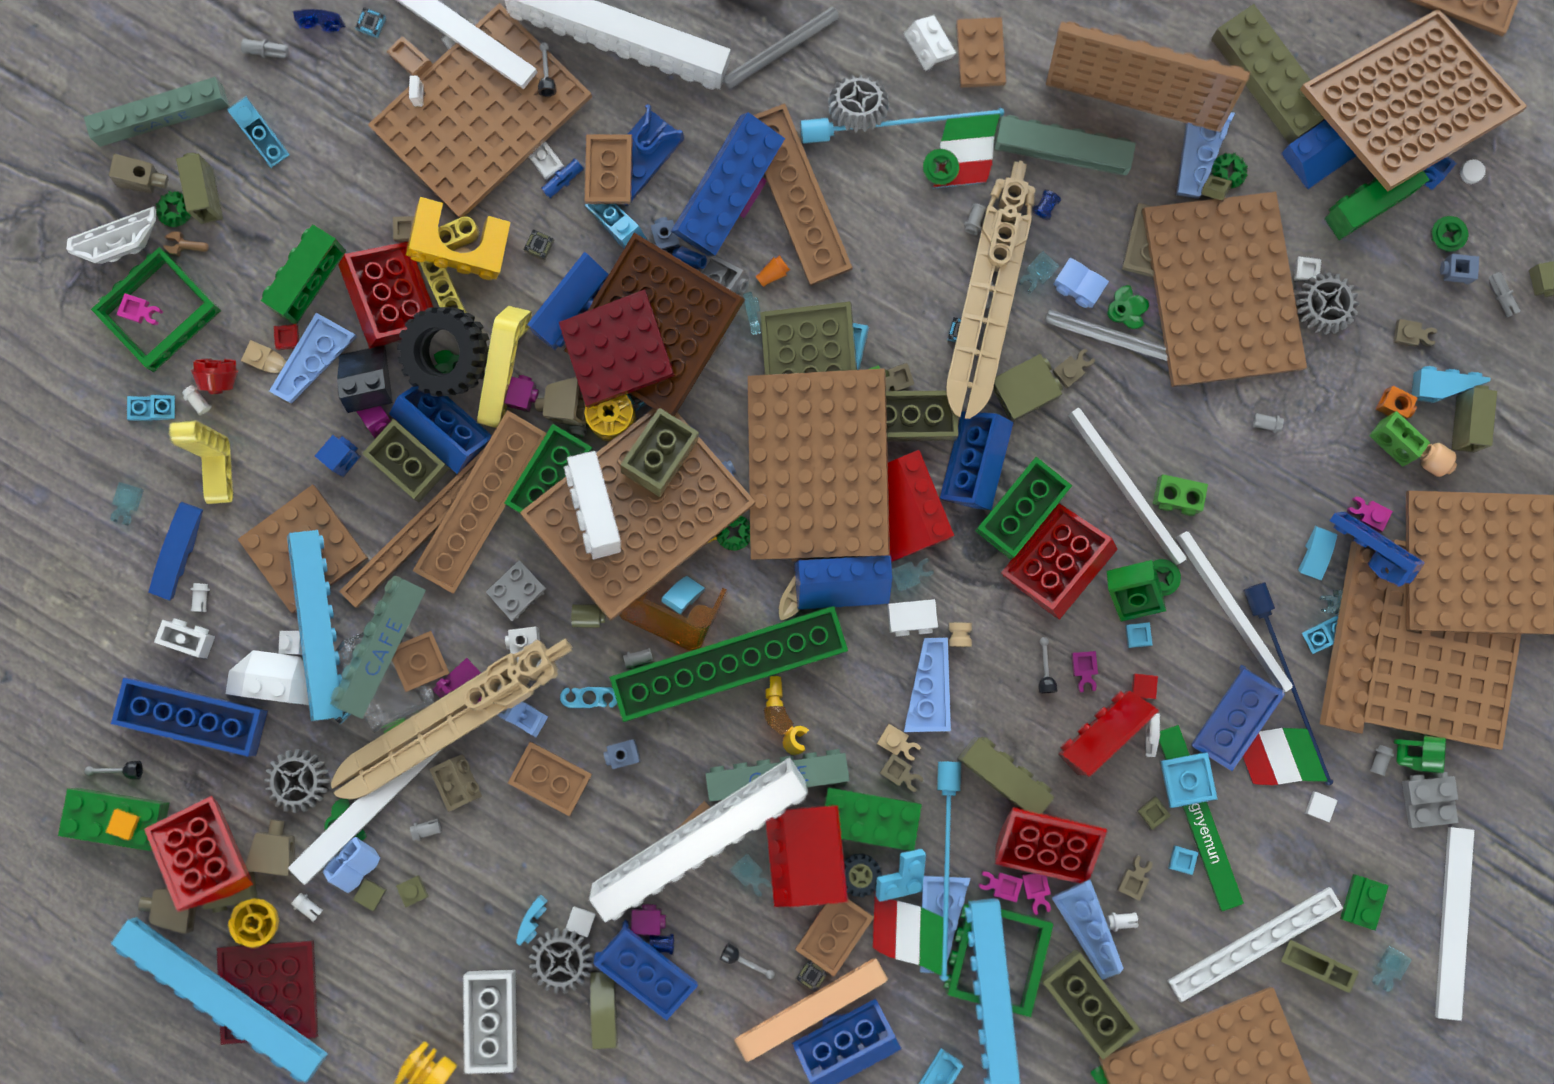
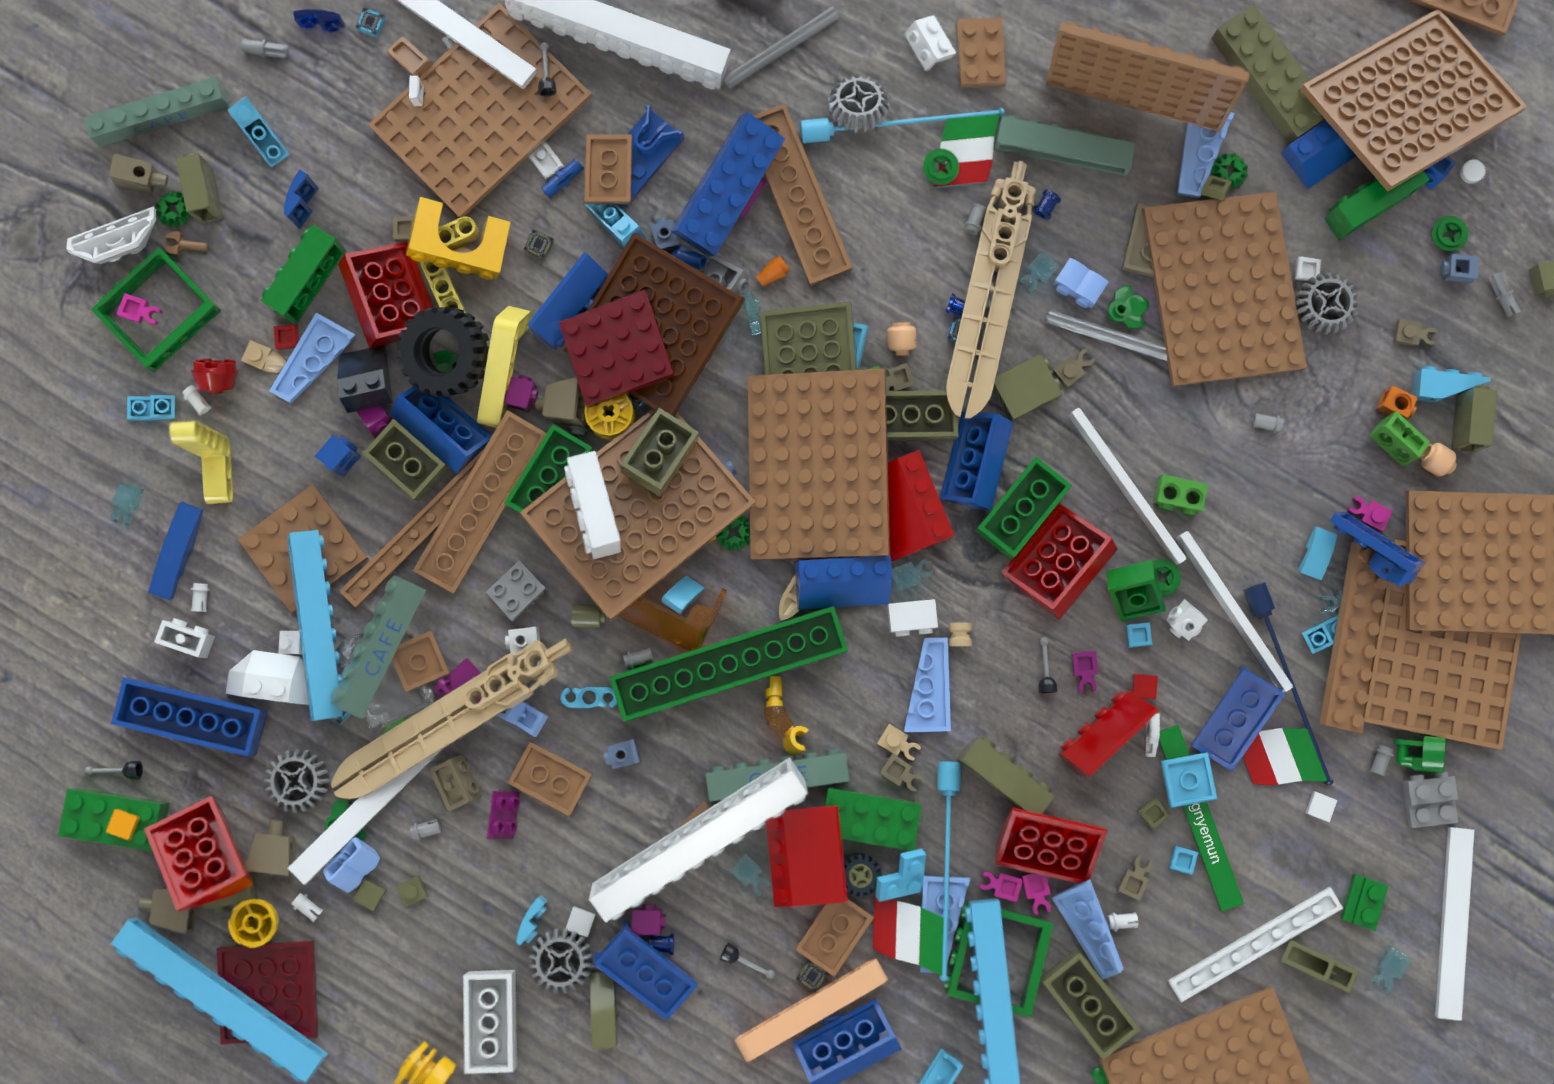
(297, 198): none -> blue slope
(503, 814): none -> magenta hinge
(901, 338): none -> light nougat head
(955, 305): none -> clear blue bush
(1186, 620): none -> white brick

